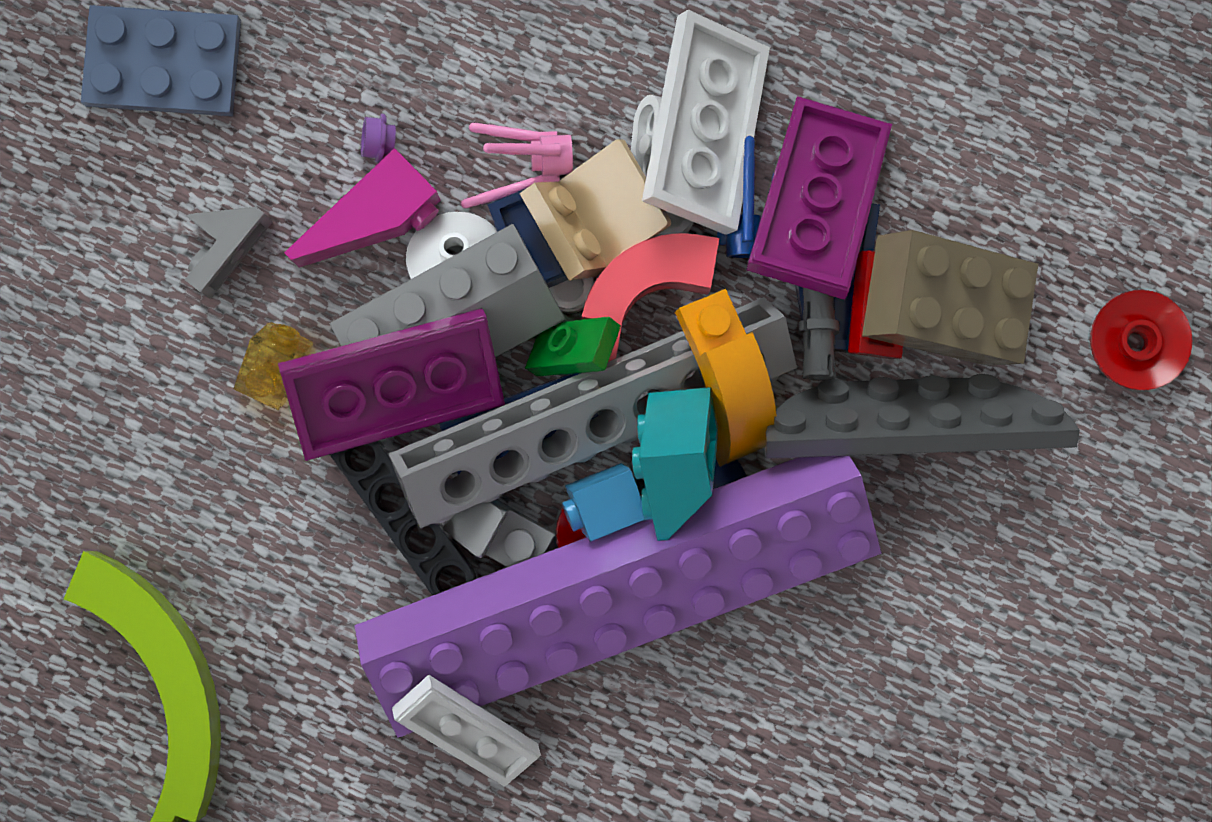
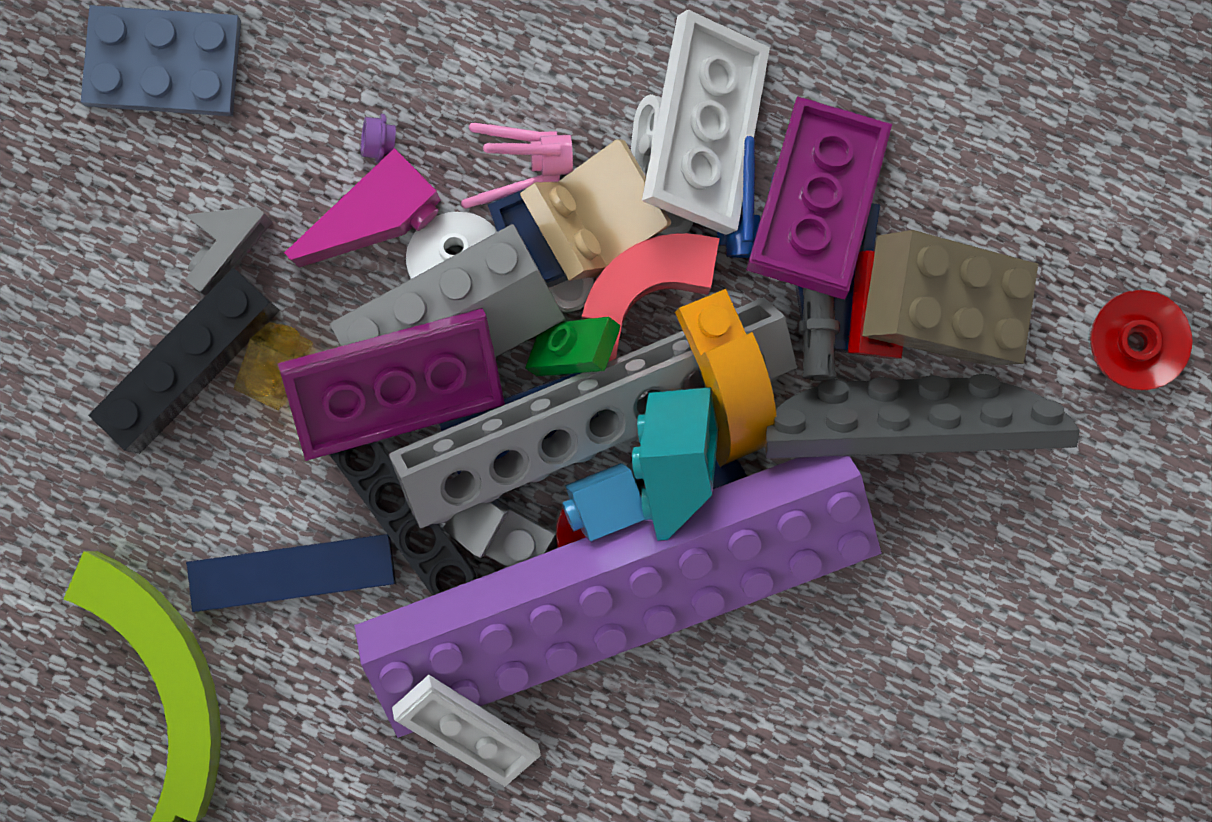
(184, 362): none -> black brick
(291, 573): none -> dark blue tile

